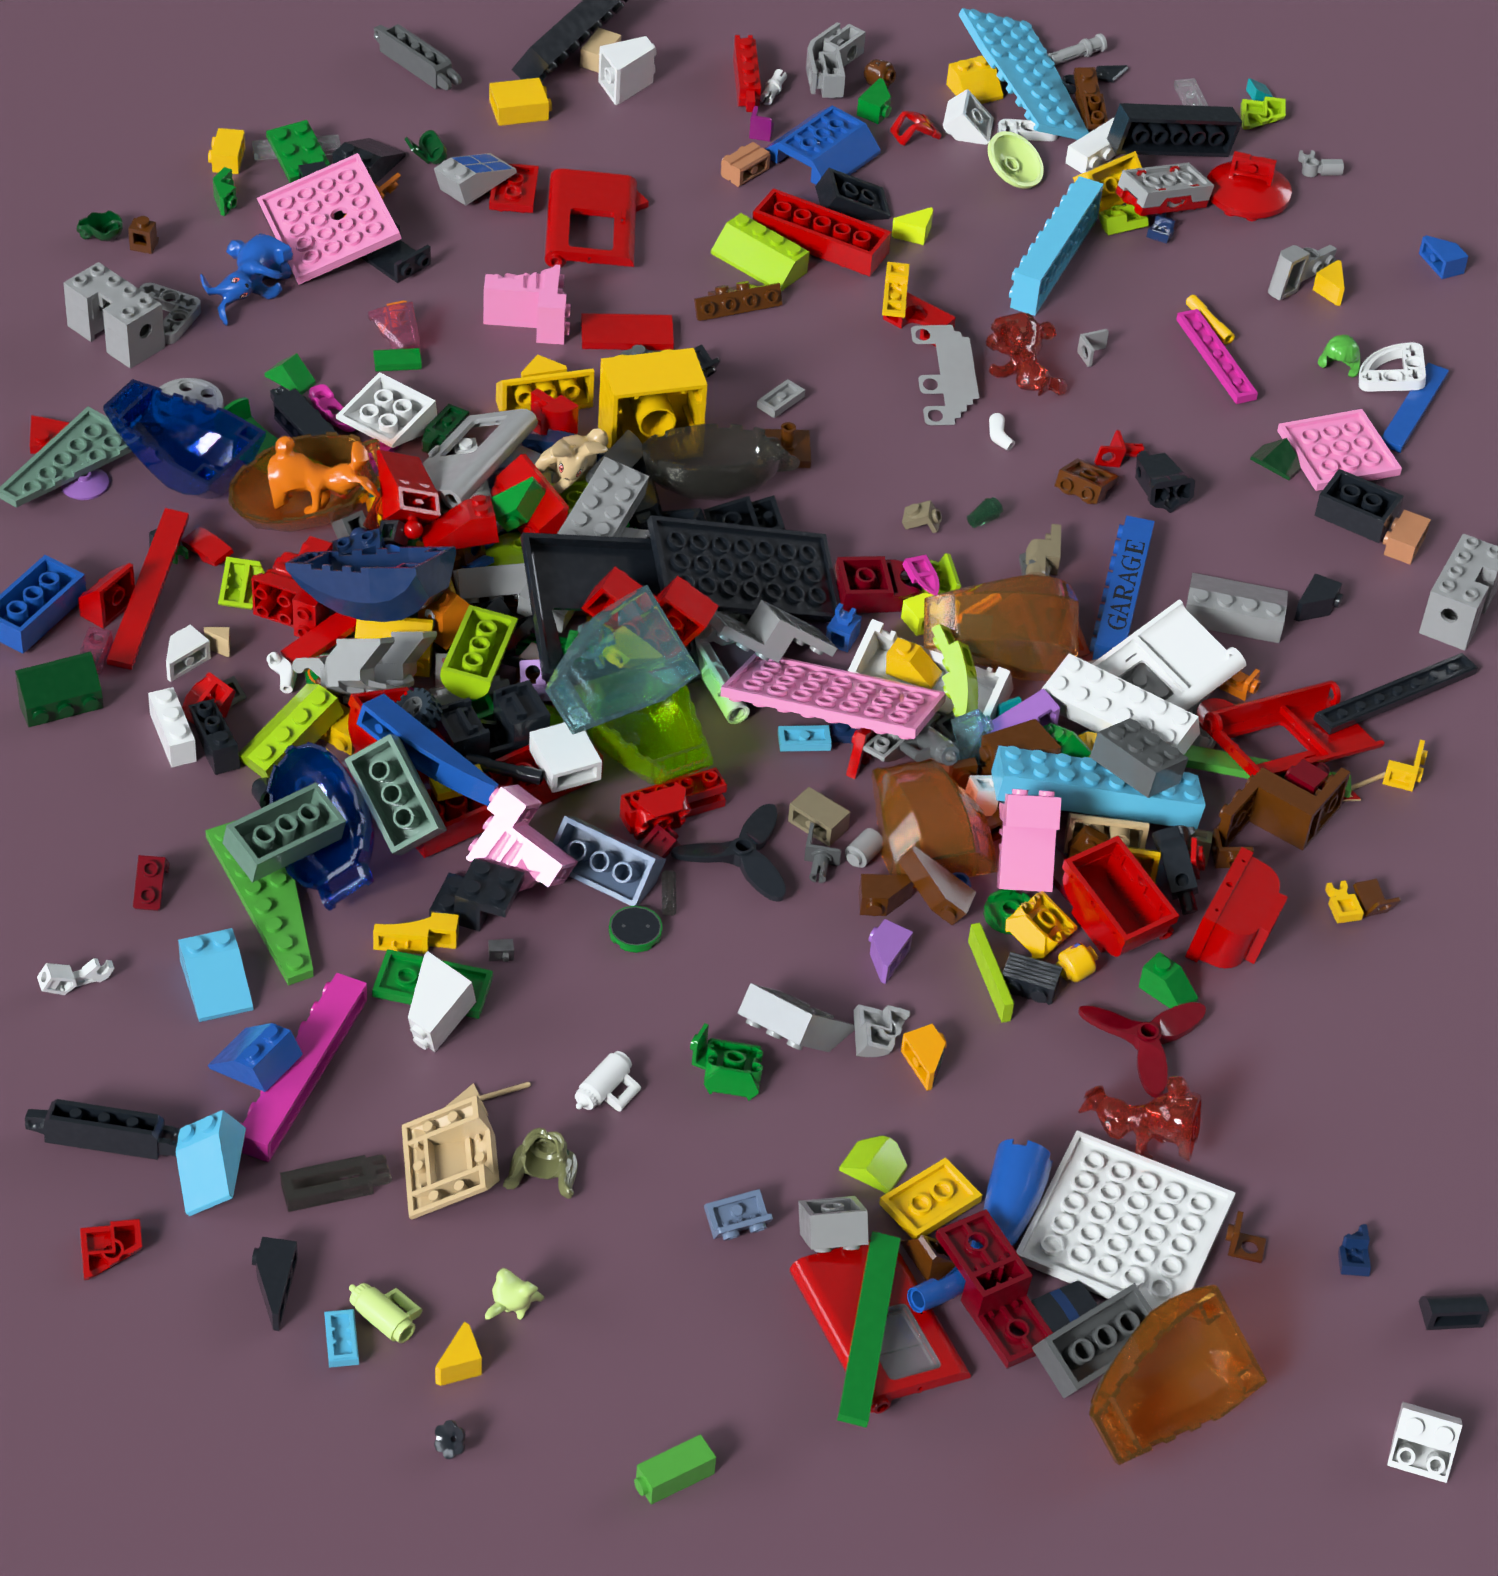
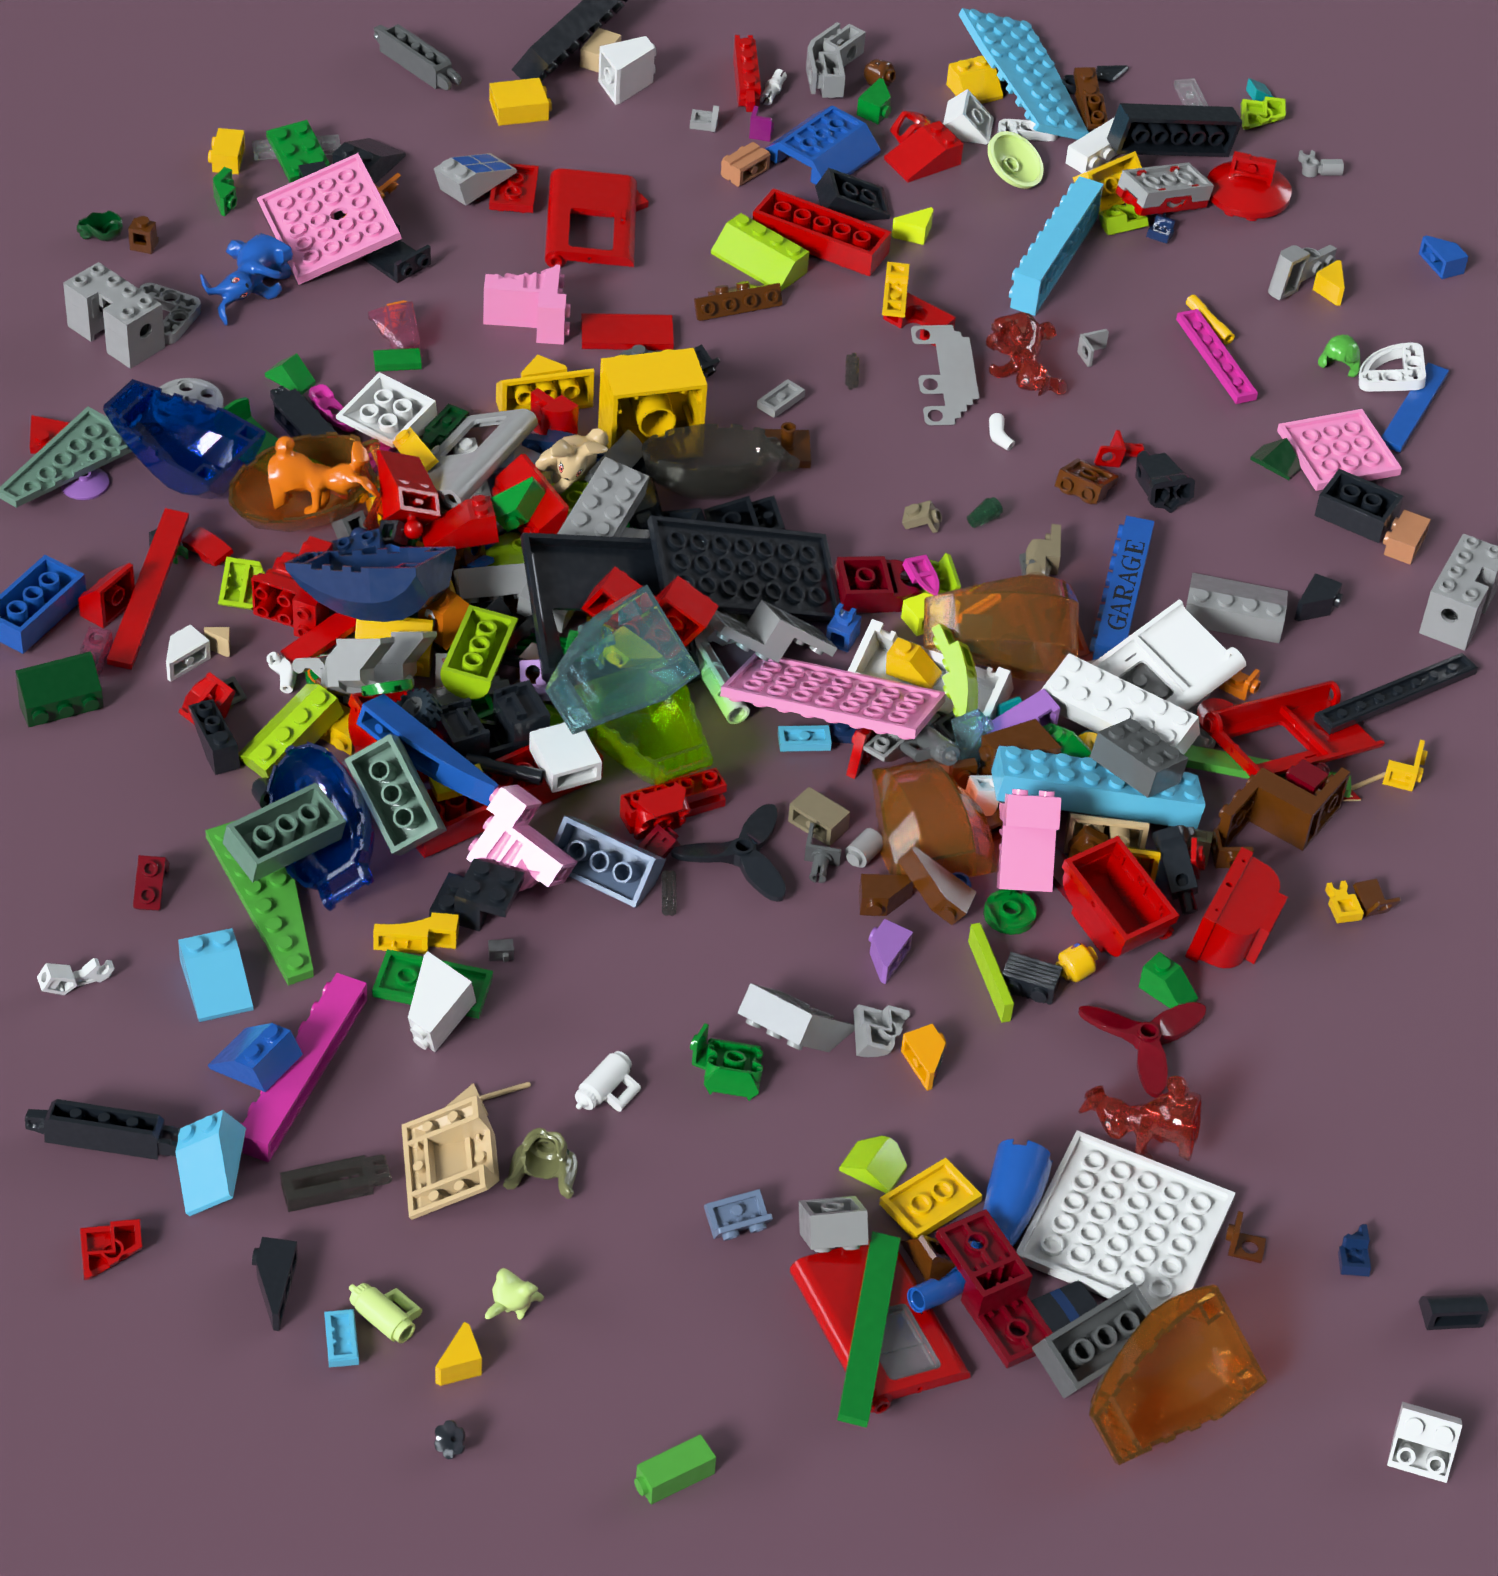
(172, 727): white brick -> none
(387, 687): none -> green tile
(410, 444): none -> yellow slope
(430, 147): dark green bracket -> none
(635, 928): black tile -> none
(705, 119): none -> light grey tile
(852, 371): none -> clear smoke axle
(926, 152): none -> red slope
(1040, 925): yellow slope -> none
(1084, 48): light grey pin -> none

